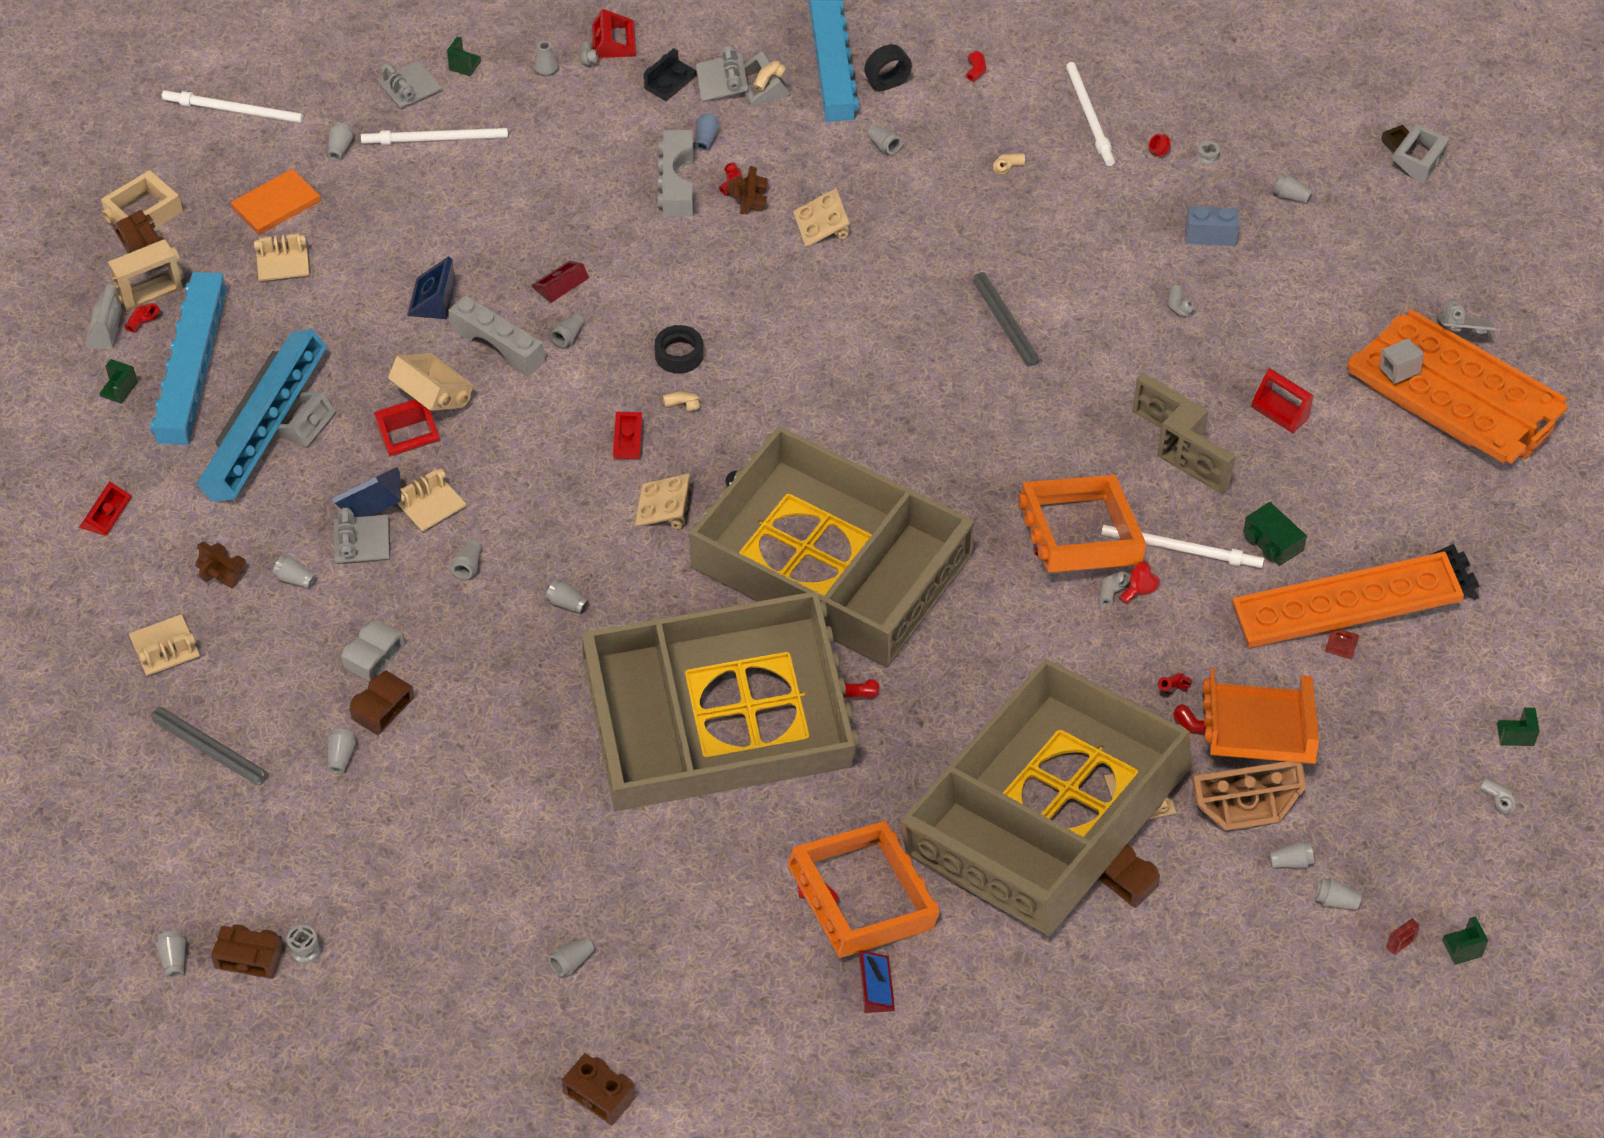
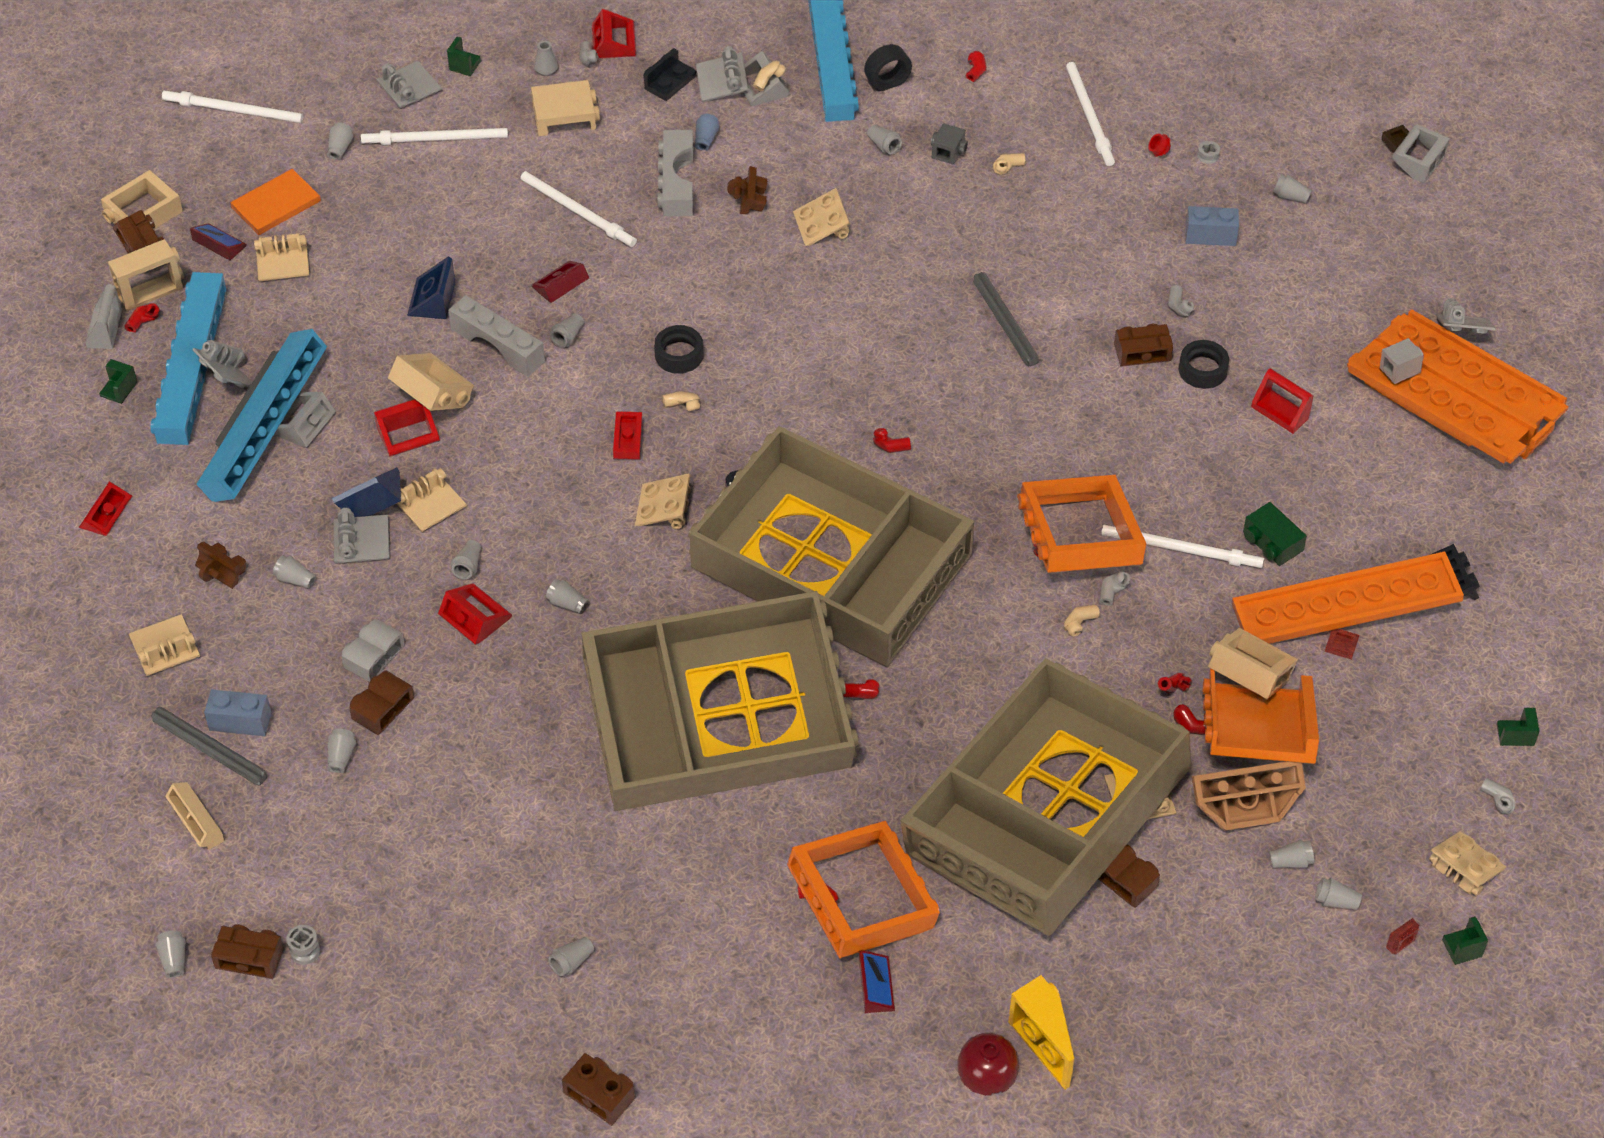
(197, 814): none -> tan piece
(217, 240): none -> dark red slope
(223, 362): none -> light grey hinge
(237, 712): none -> sand blue brick
(468, 618): none -> red tile
(564, 105): none -> tan panel
(612, 229): none -> white bar
(732, 172): red arm -> none
(888, 444): none -> red arm
(948, 143): none -> dark grey brick
(988, 1064): none -> dark red cylinder
(1041, 1023): none -> yellow slope
(1073, 621): none -> tan arm
(1141, 582): red rock -> none
(1143, 344): none -> reddish brown brick
(1183, 433): dark tan bracket -> none
(1200, 378): none -> black tyre
(1252, 662): none -> tan window
(1467, 858): none -> tan hinge

